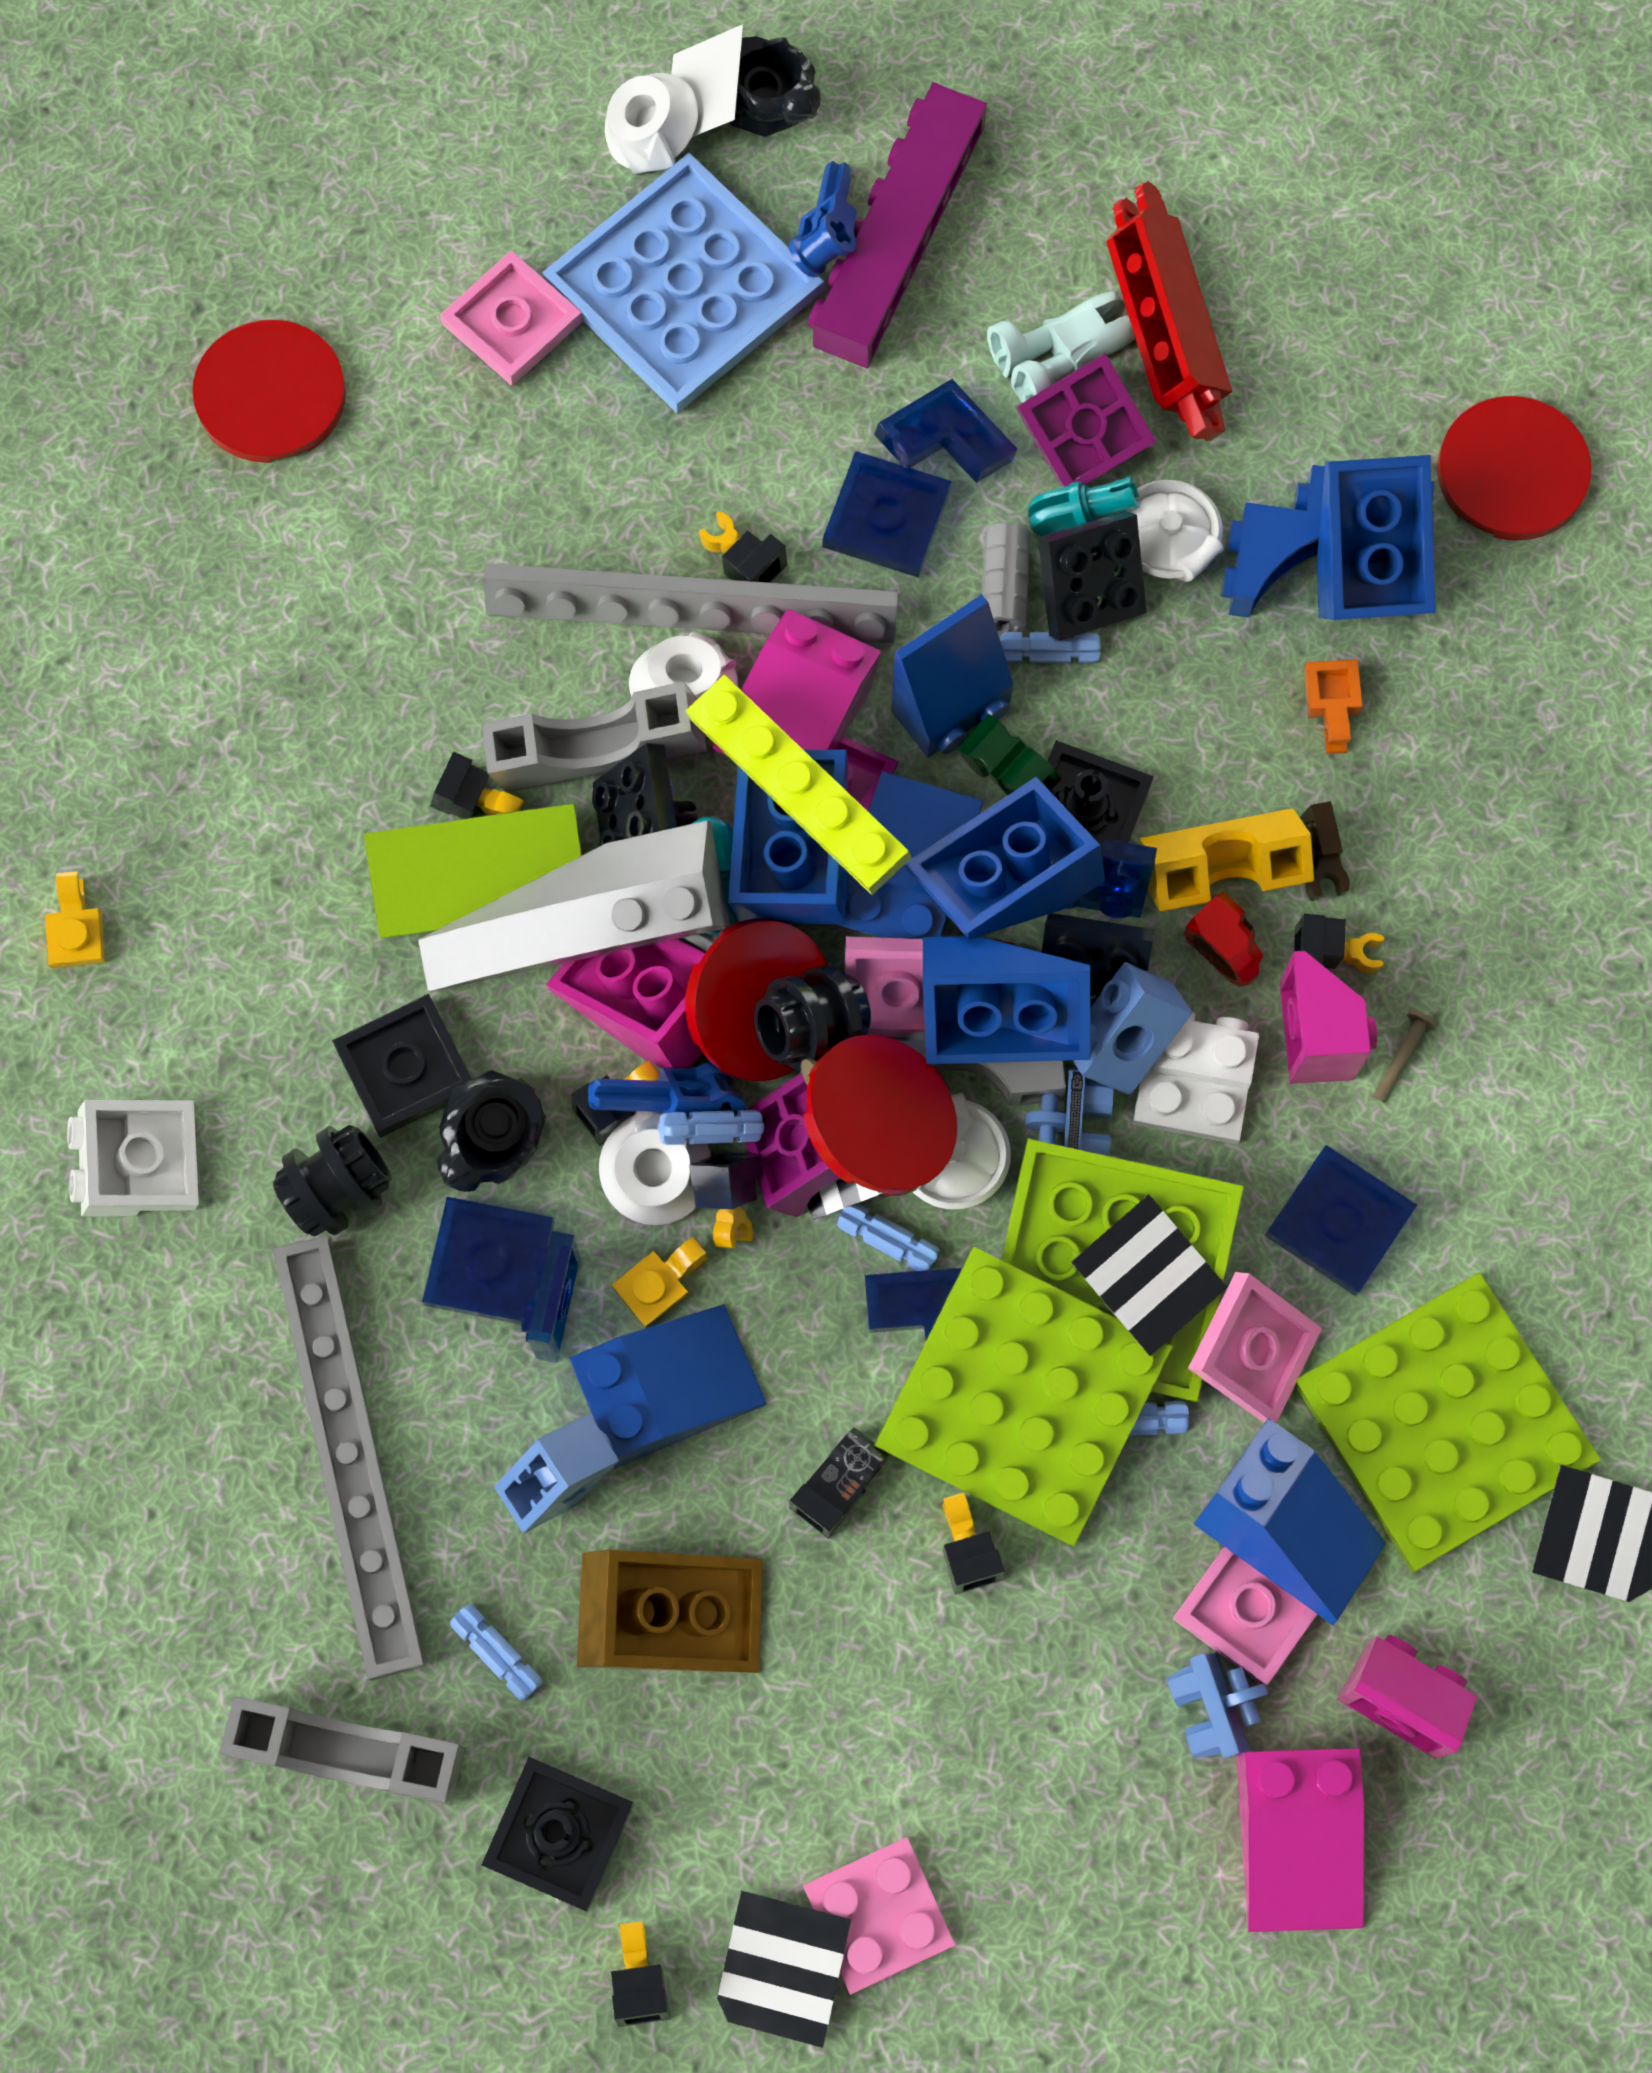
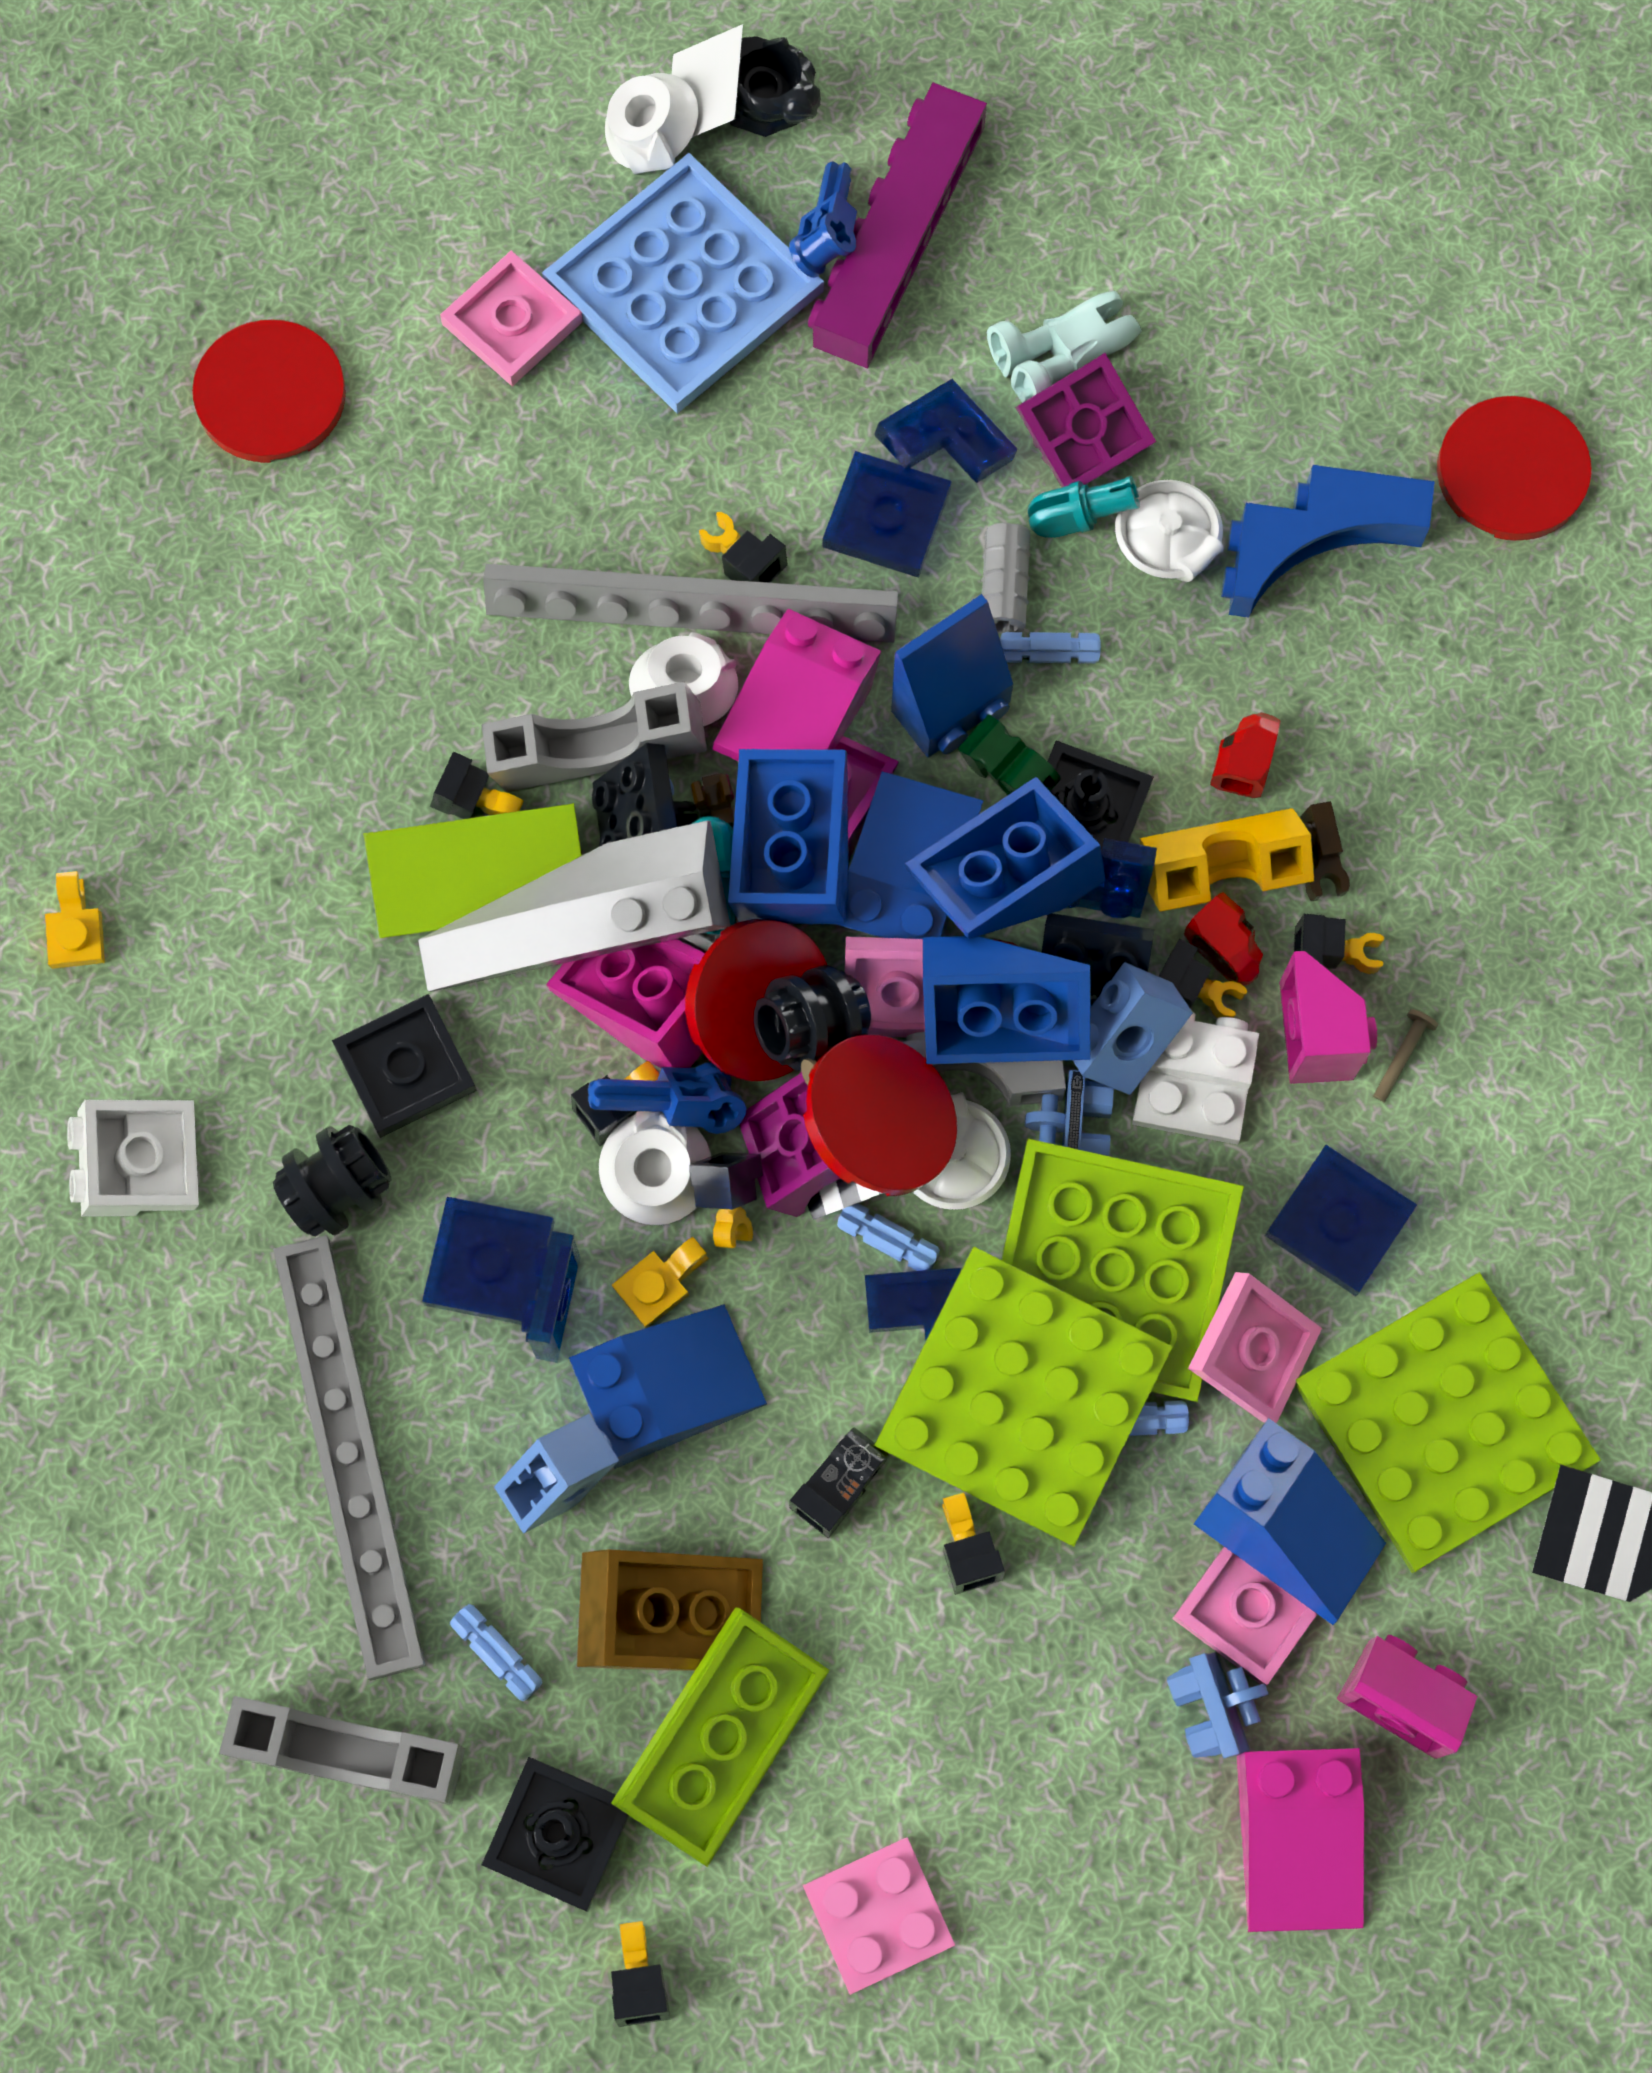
(488, 1130): black piece -> none
(710, 1127): light blue axle -> none
(714, 797): none -> dark brown plate
(720, 1736): none -> lime tile
(782, 1968): black sticker -> none
(798, 784): neon yellow plate -> none
(1076, 576): black plate -> none
(1149, 1275): black sticker -> none
(1168, 312): red hinge -> none
(1192, 981): none -> black piece
(1246, 756): none -> red rock
(1335, 694): orange plate -> none
(1376, 539): blue slope -> none

